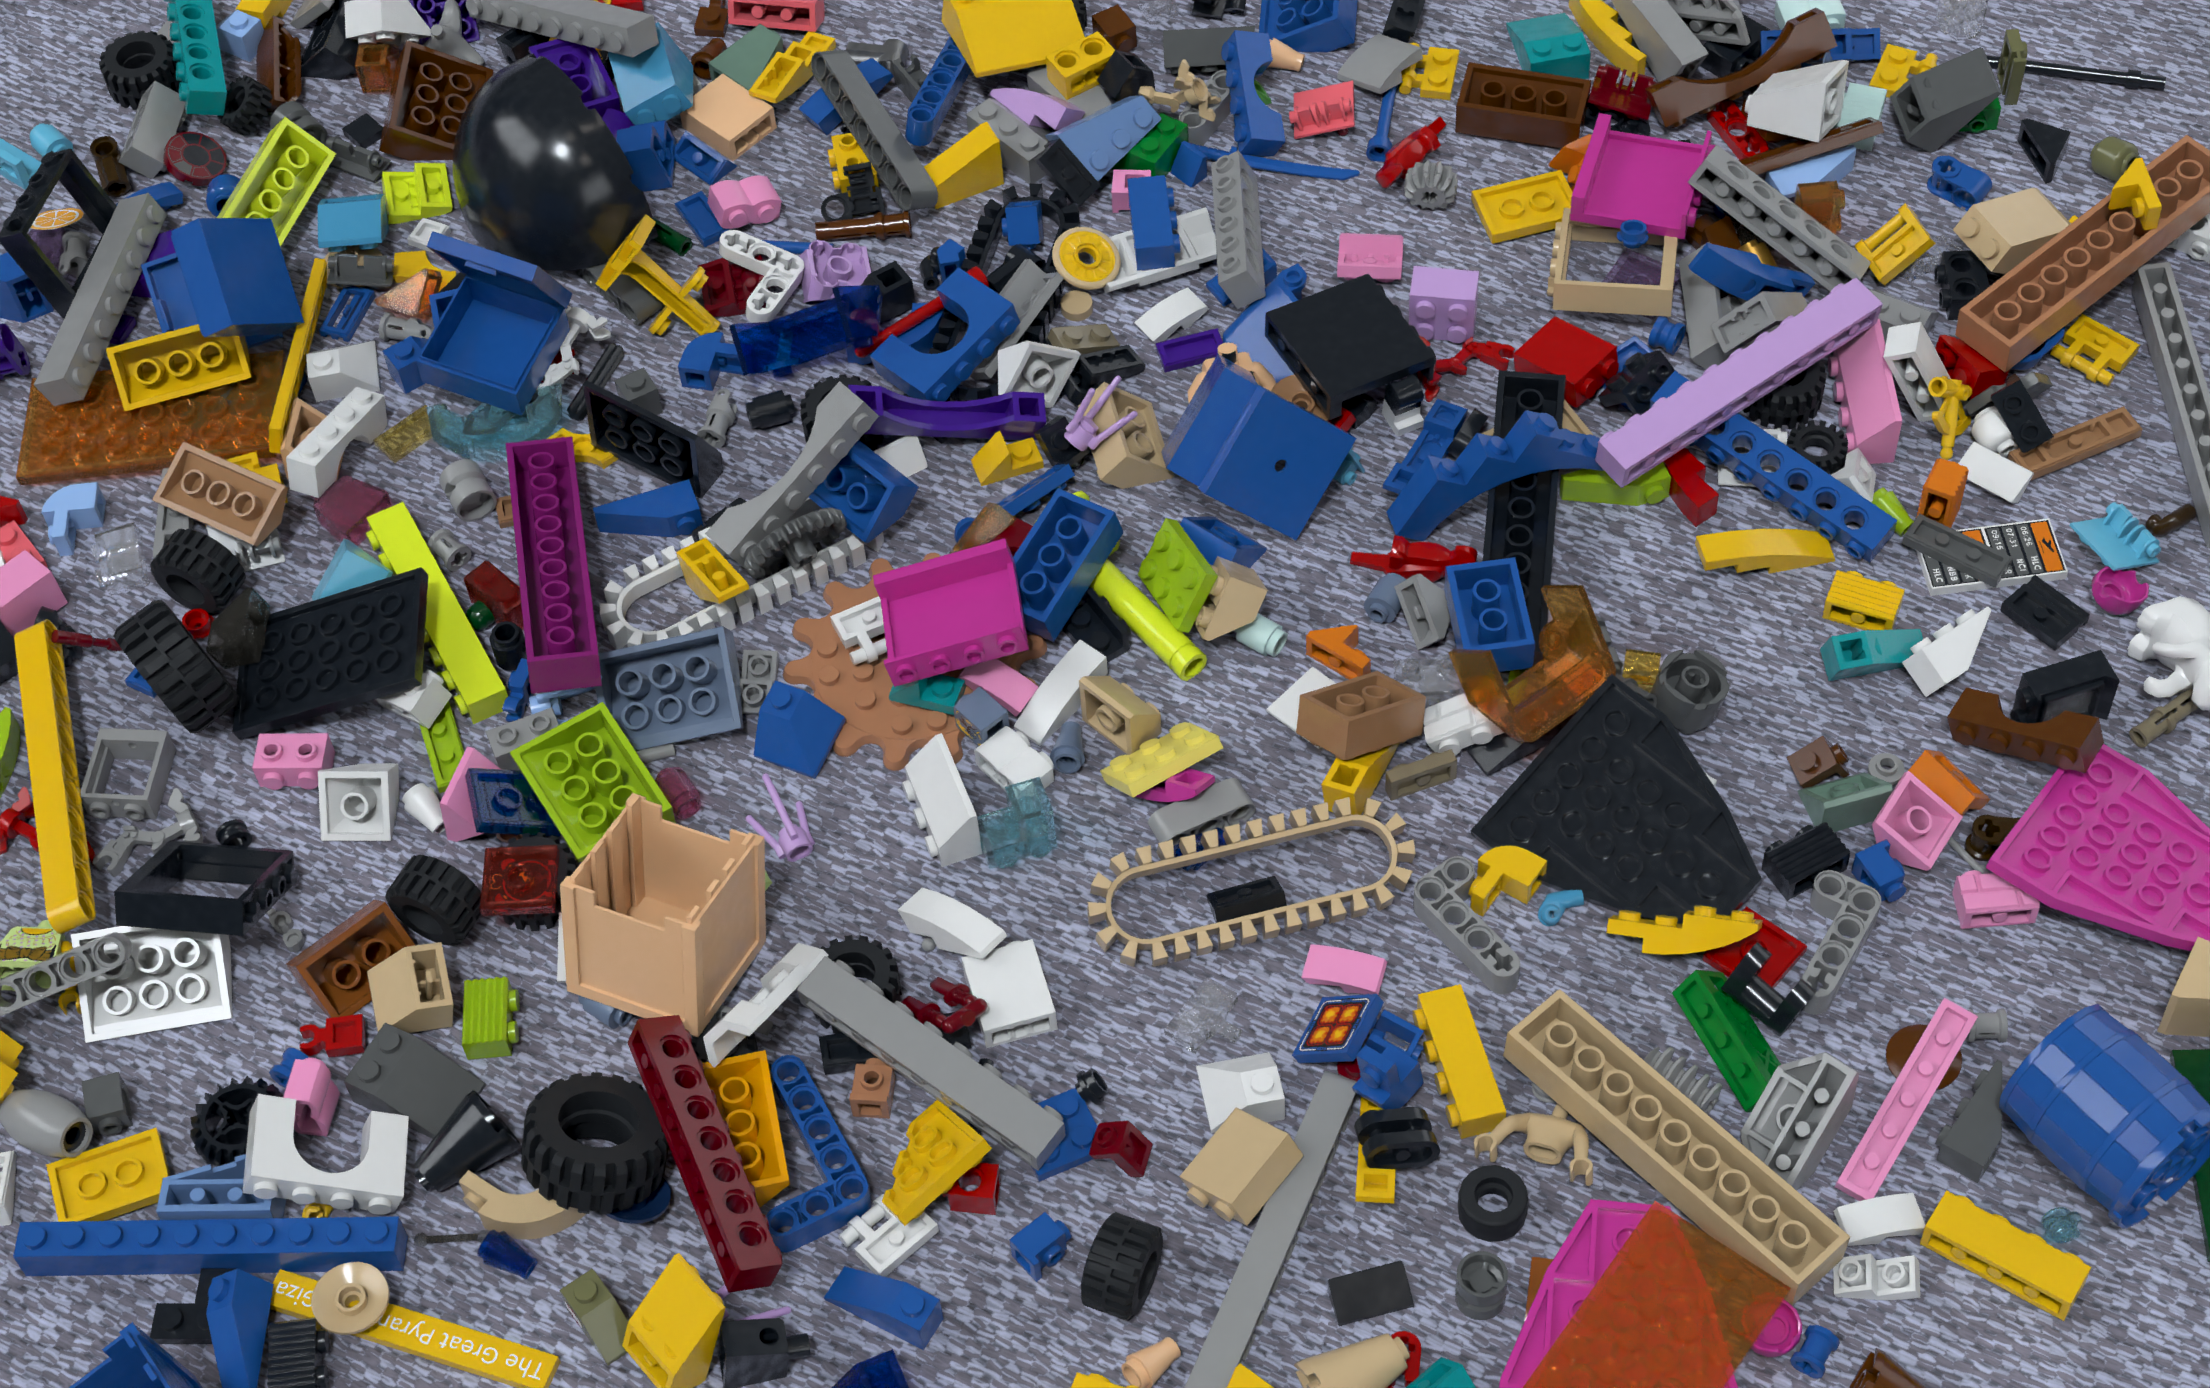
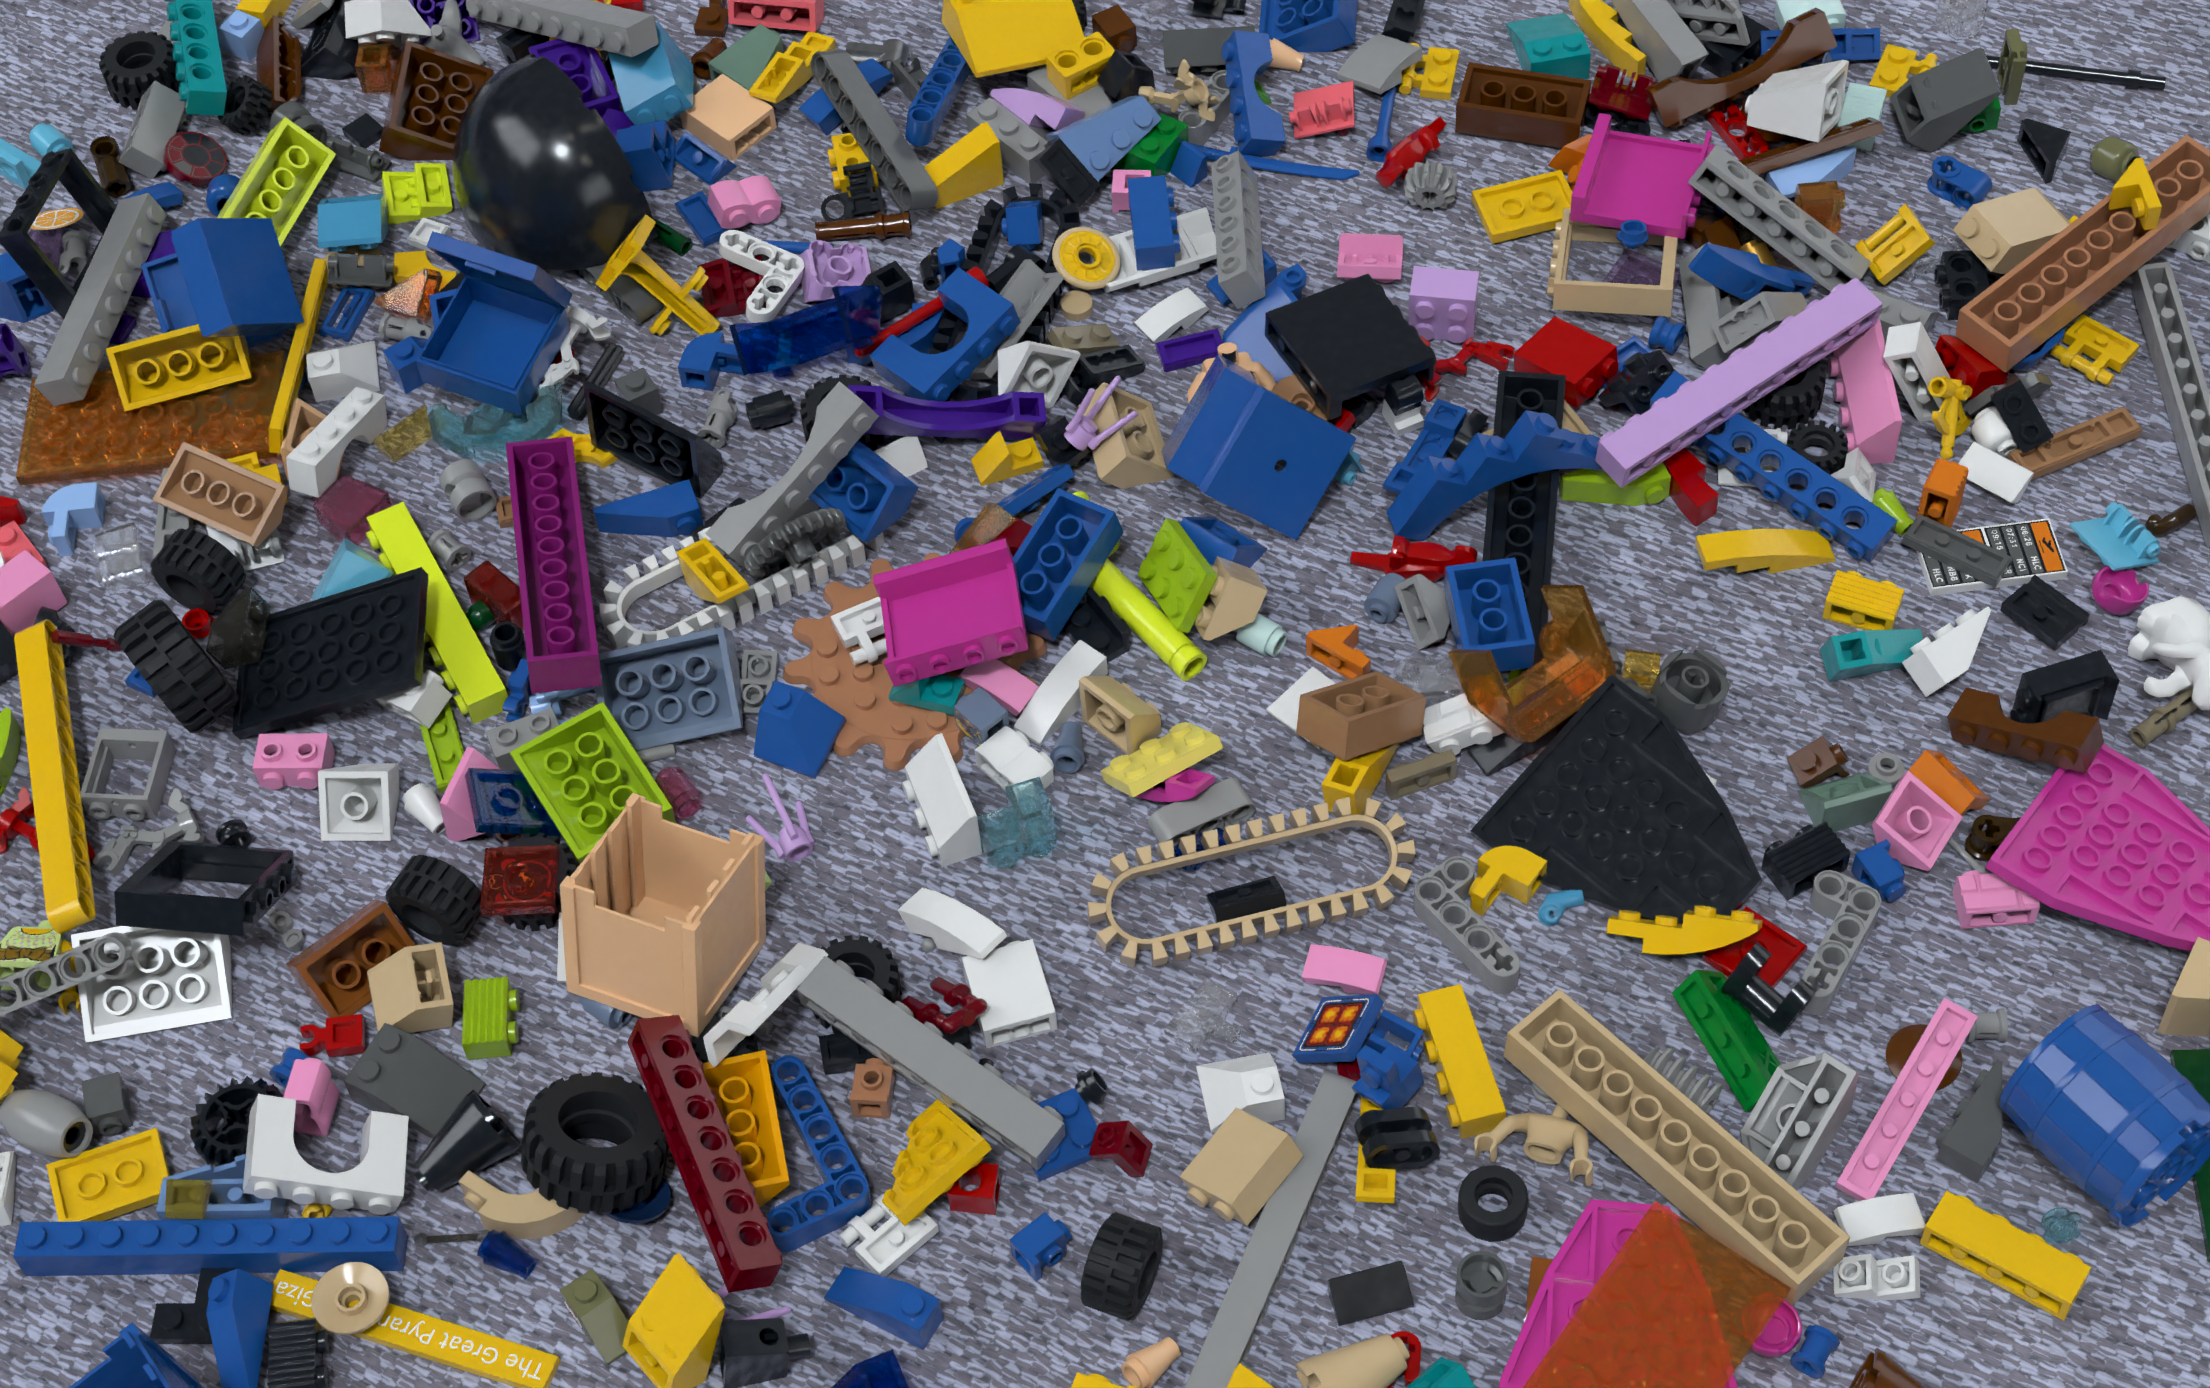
(187, 1198): none -> clear yellow slope

